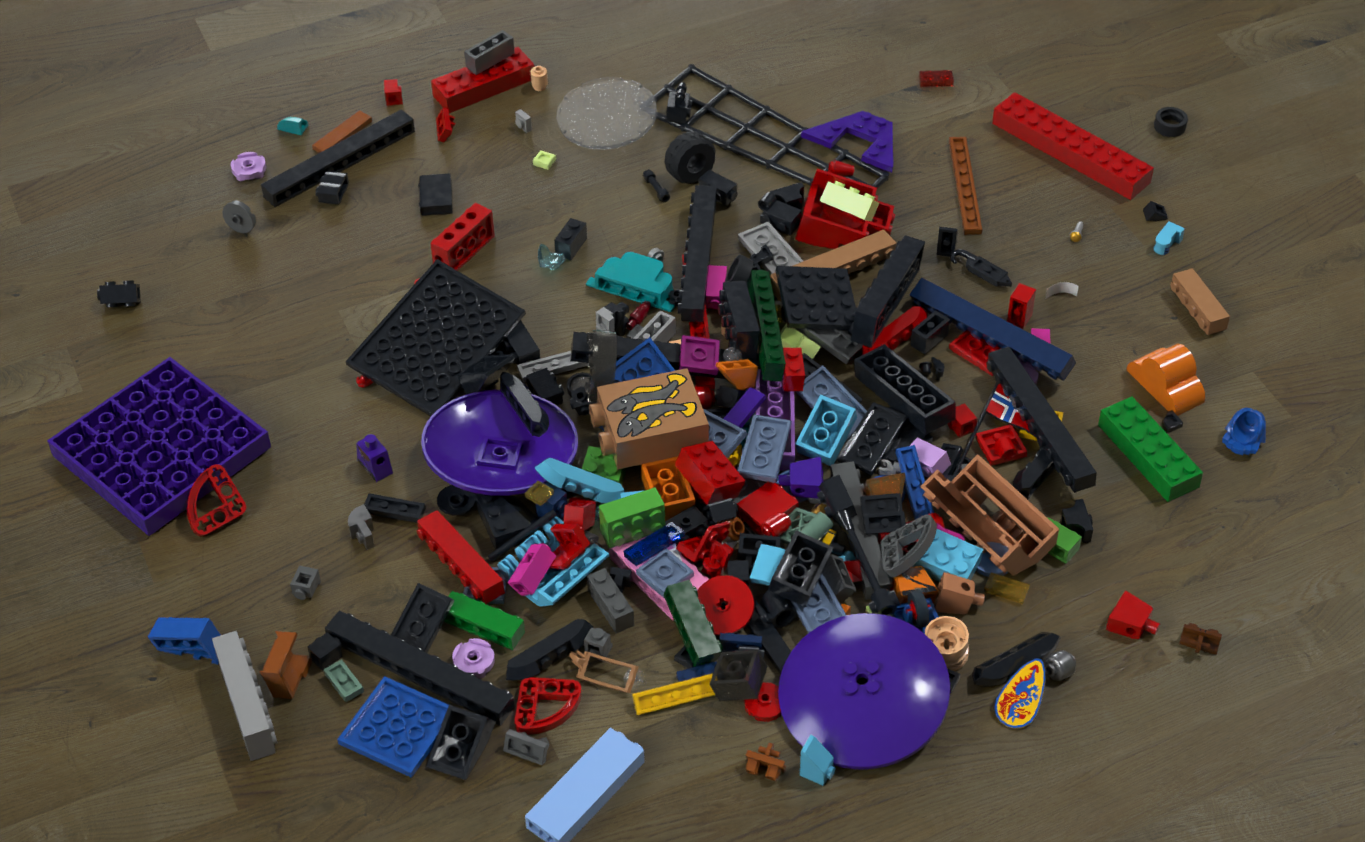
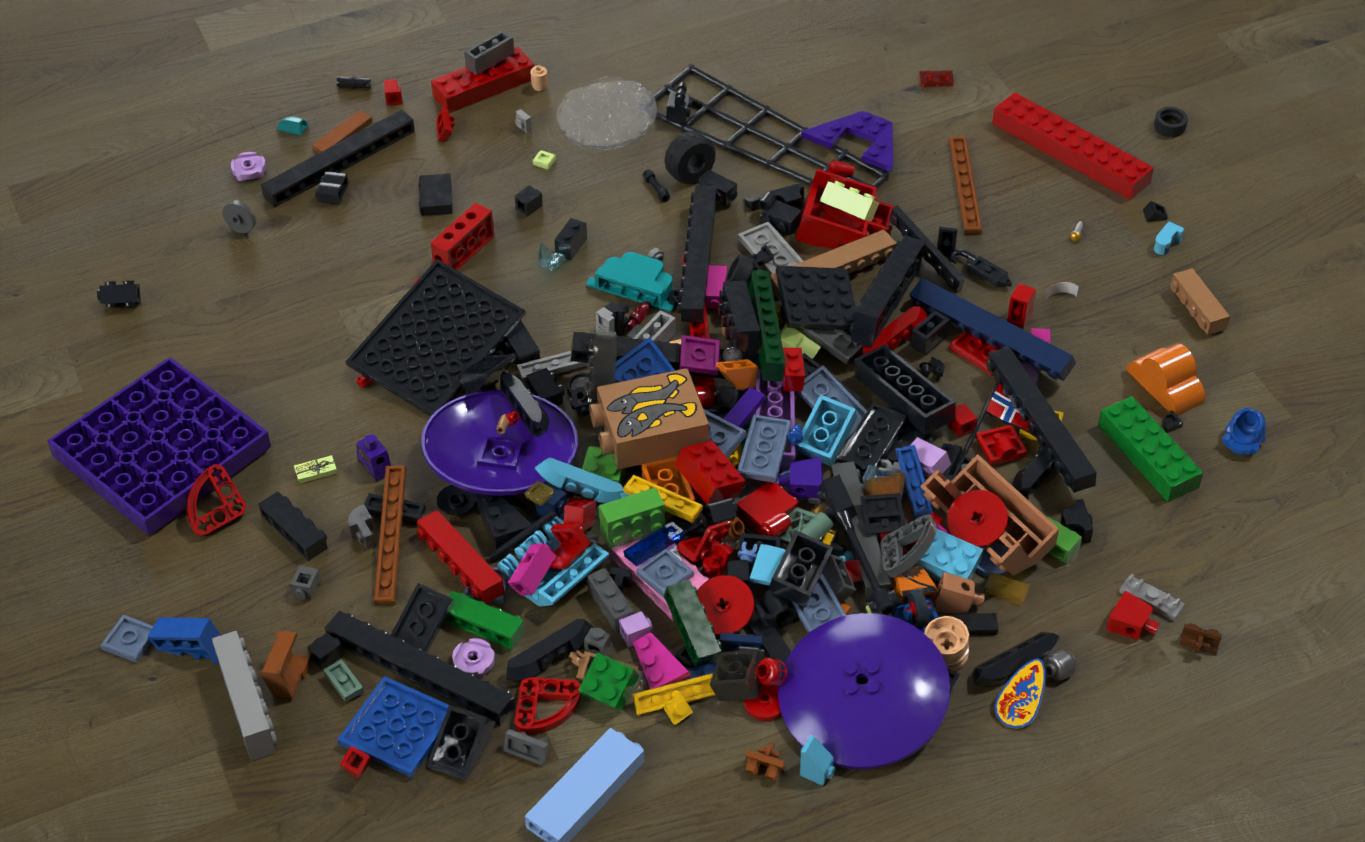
(128, 639): none -> sand blue tile
(293, 525): none -> black brick
(315, 469): none -> yellowish green tile
(354, 82): none -> black pin
(355, 762): none -> red brick
(390, 535): none -> dark orange tile
(507, 420): none -> arm
(528, 200): none -> black brick
(609, 682): none -> green brick
(634, 627): none -> lavender brick
(658, 663): none -> dark pink wing
(673, 502): none -> yellow tile
(677, 709): none -> yellow plate
(747, 555): none -> medium blue plate
(752, 202): none -> black slope
(771, 672): none -> red head
(795, 435): none -> blue hair
(870, 473): none -> clear light blue tile
(931, 253): none -> black plate
(979, 622): none -> black tile
(987, 506): none -> red piece
(1159, 600): none -> light grey plate

